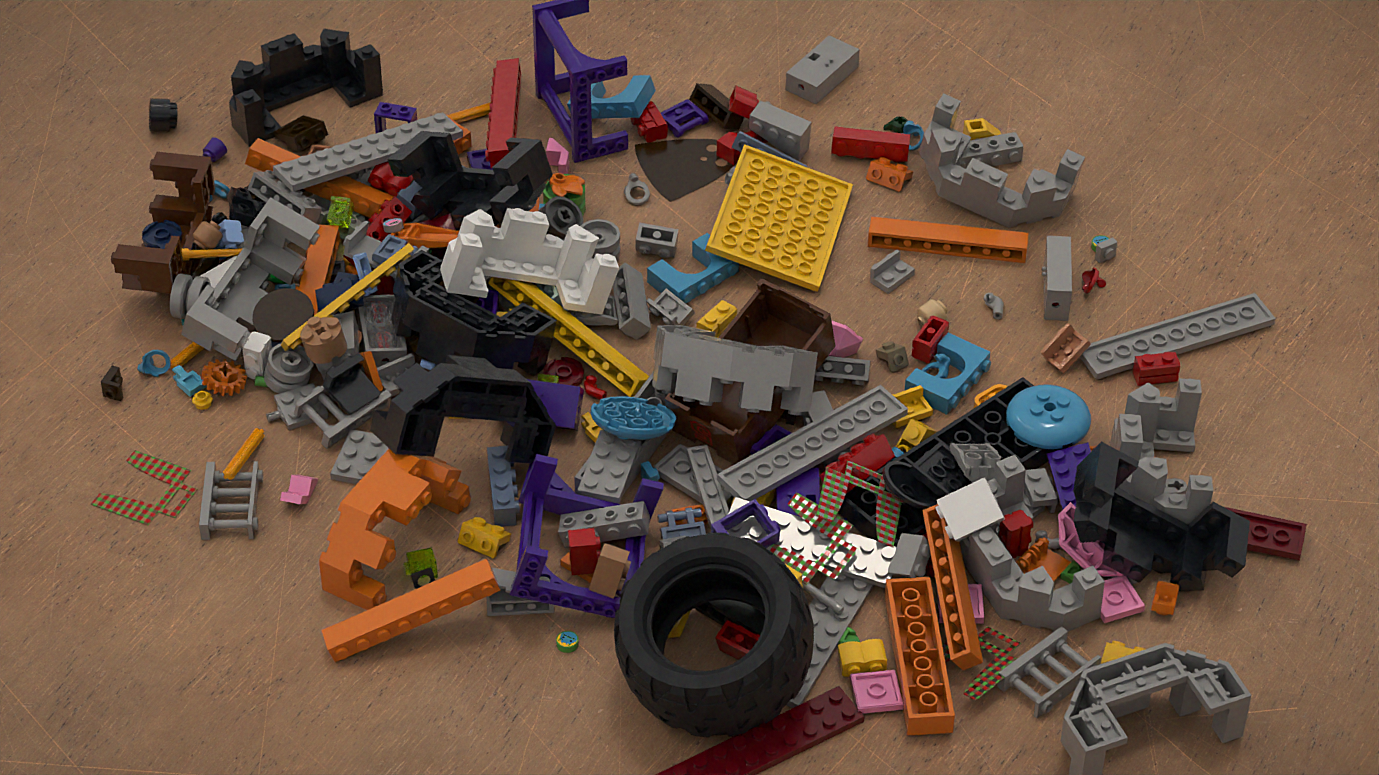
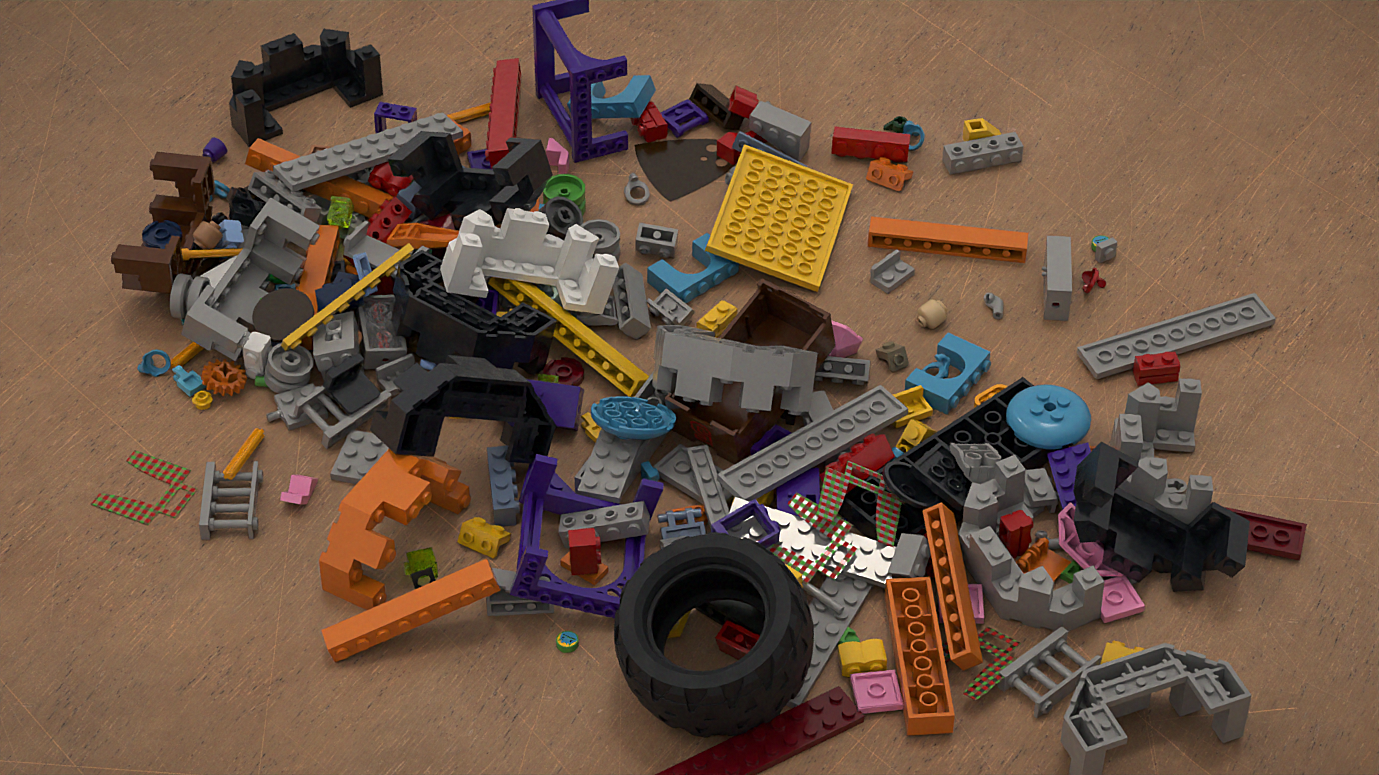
(112, 384): dark brown bracket -> none
(162, 115): black piece -> none
(302, 133): dark brown plate -> none
(323, 339): medium nougat brick -> none
(371, 369): orange tile -> none
(389, 247): sand blue plate -> none
(393, 225): light grey tile -> none
(566, 184): orange plate -> none
(591, 388): red arm -> none
(610, 571): medium nougat brick -> none
(822, 69): light grey brick -> none
(928, 337): red brick -> none
(969, 510): white brick -> none
(983, 186): light grey brick -> none
(1065, 348): nougat bracket -> none
(1165, 598): orange bracket -> none

